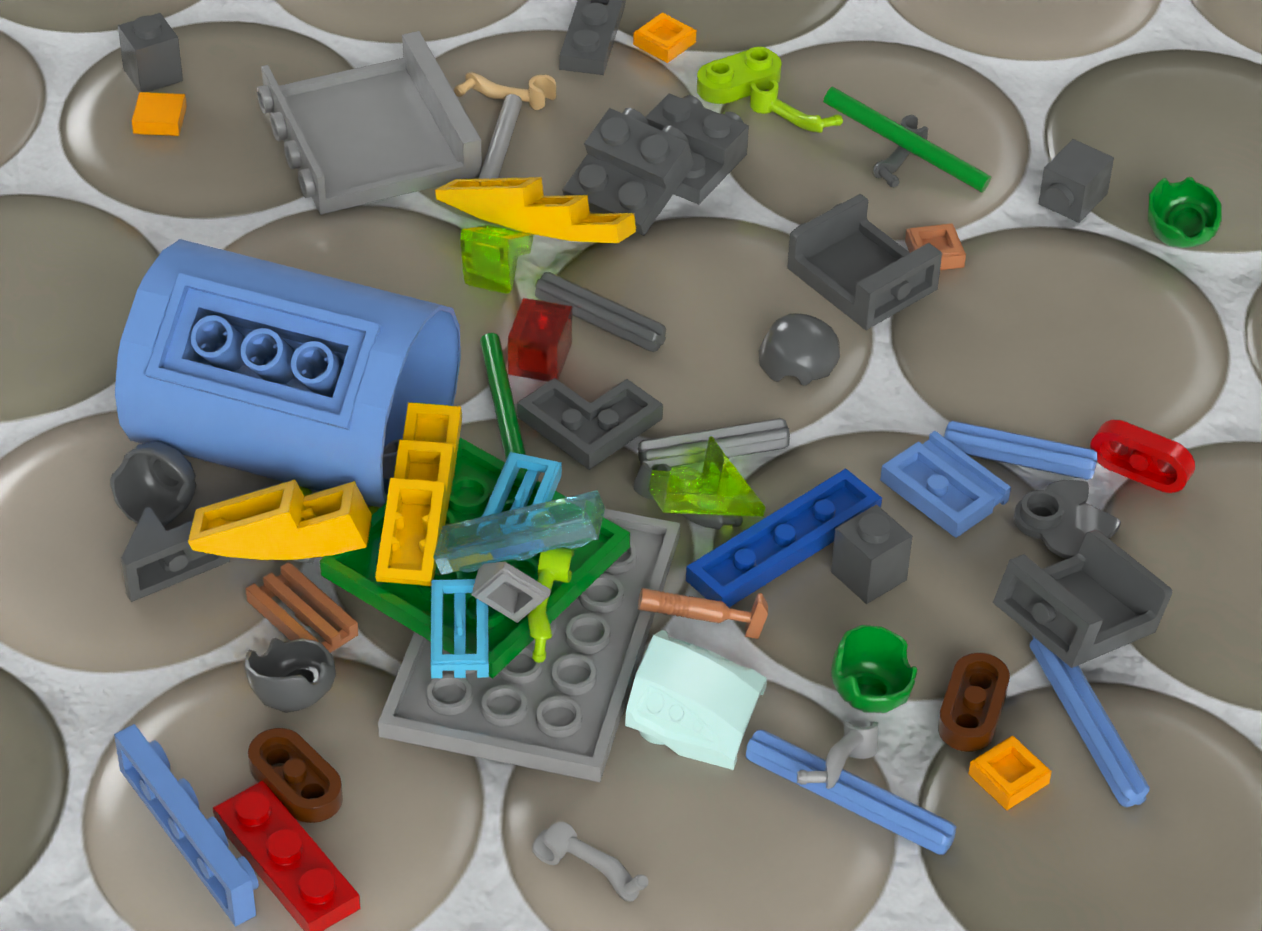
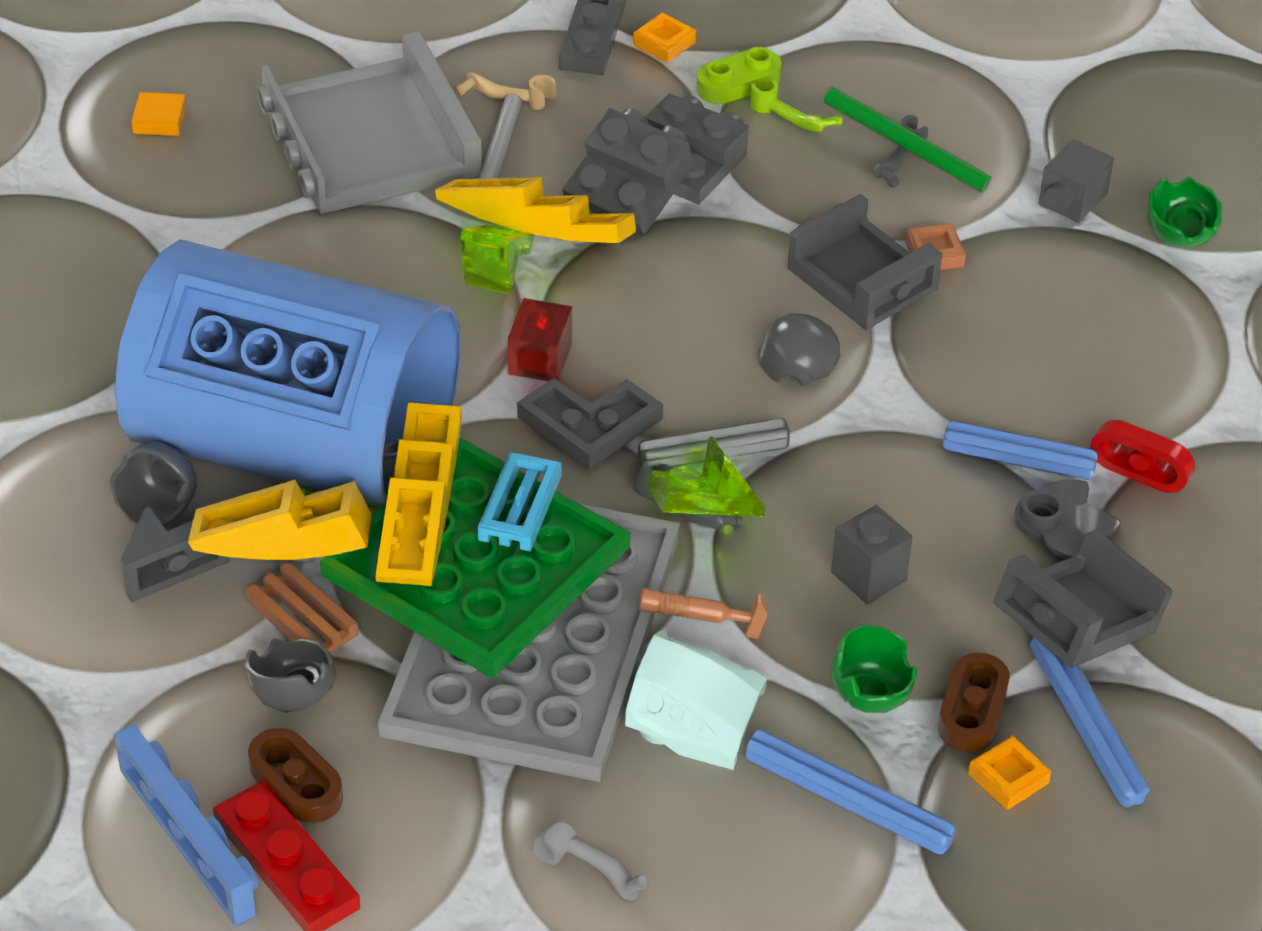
(150, 53): dark grey brick -> none
(459, 661): medium azure tile -> none
(502, 395): green bar -> none
(508, 590): light grey slope -> none
(520, 533): clear light blue plate -> none
(552, 566): lime piece -> none
(602, 312): dark grey axle -> none
(780, 540): blue plate -> none
(856, 743): light grey piece -> none
(945, 484): medium blue plate -> none

